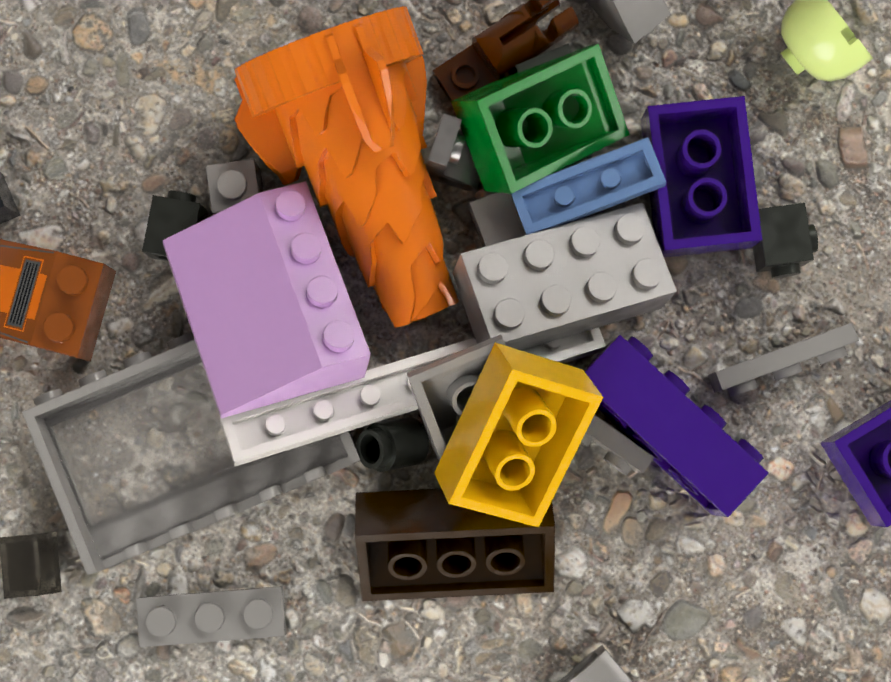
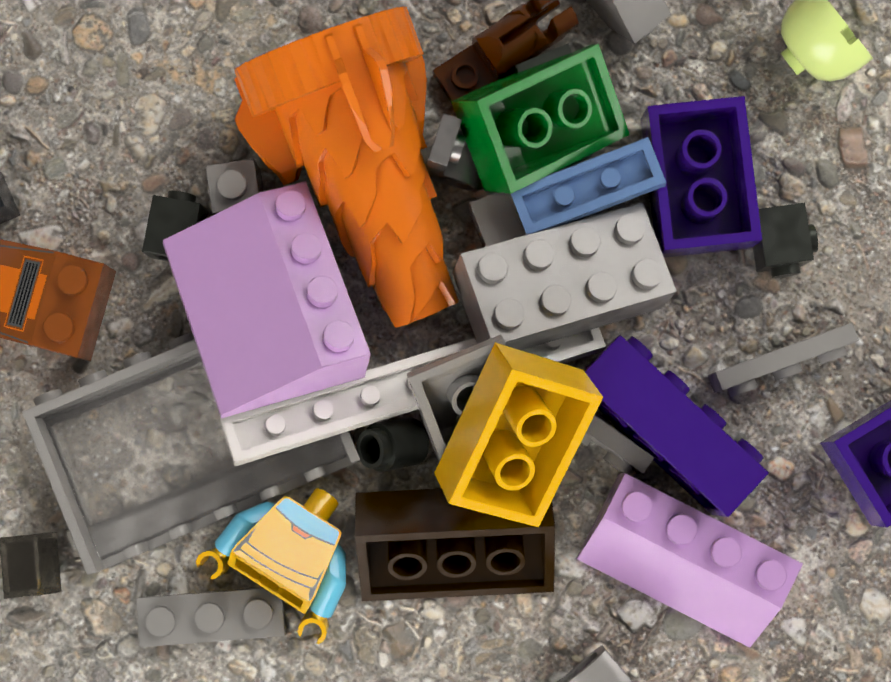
(288, 553): none -> torso
(688, 560): none -> lavender slope

